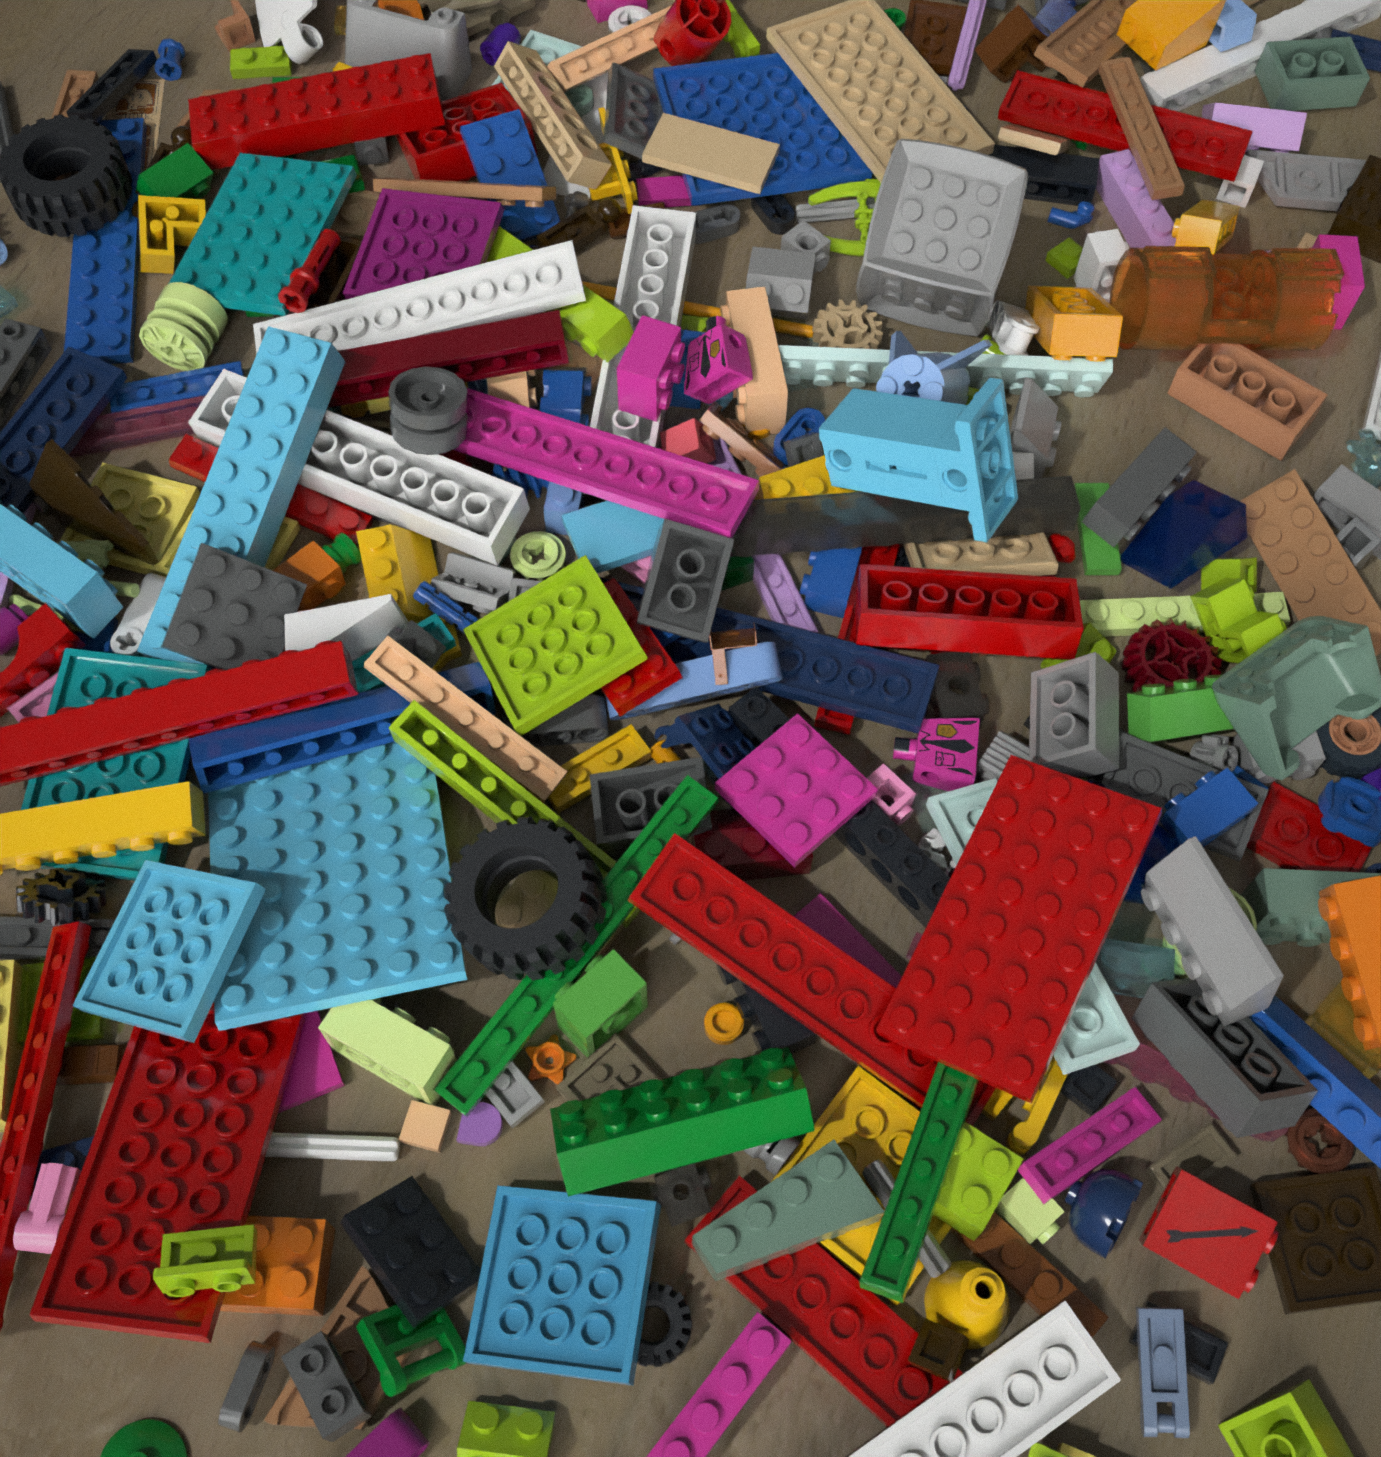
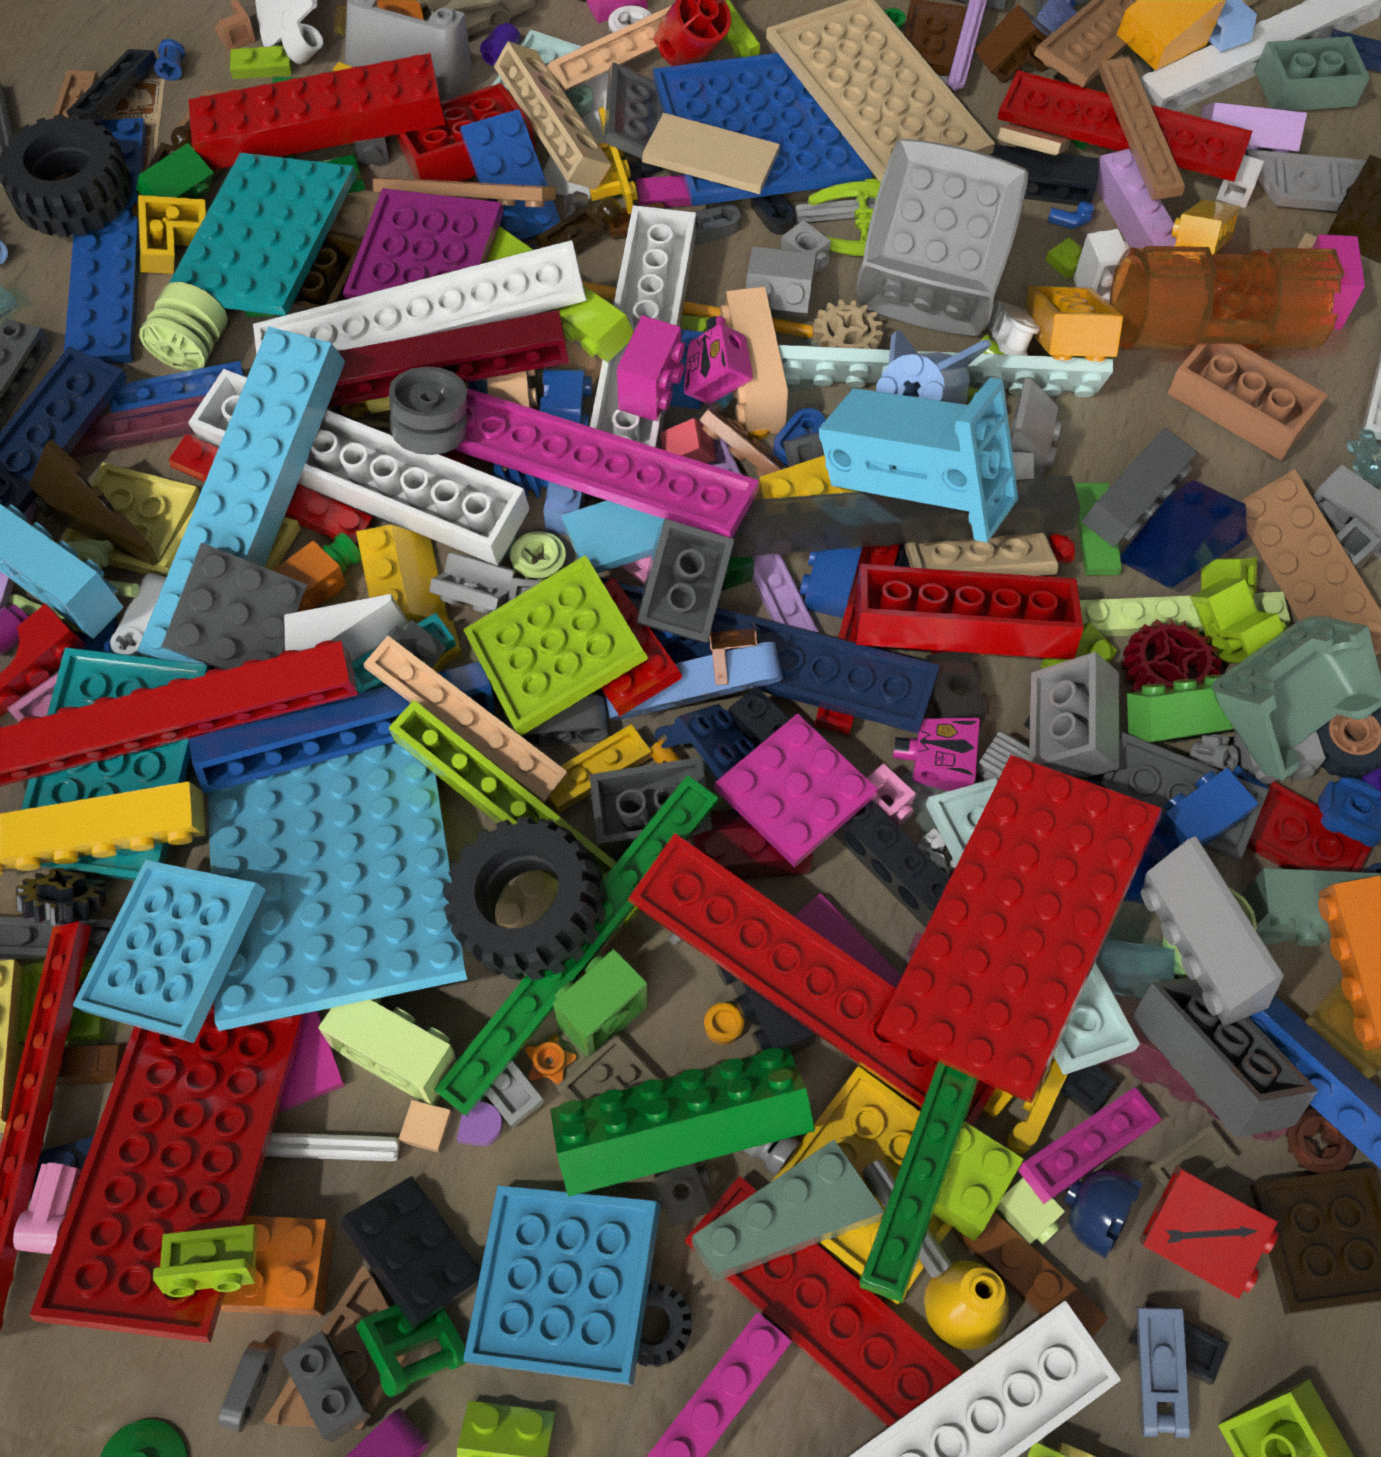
(305, 279): red pin -> none
(443, 606): blue axle -> none
(938, 1350): dark brown tile -> none

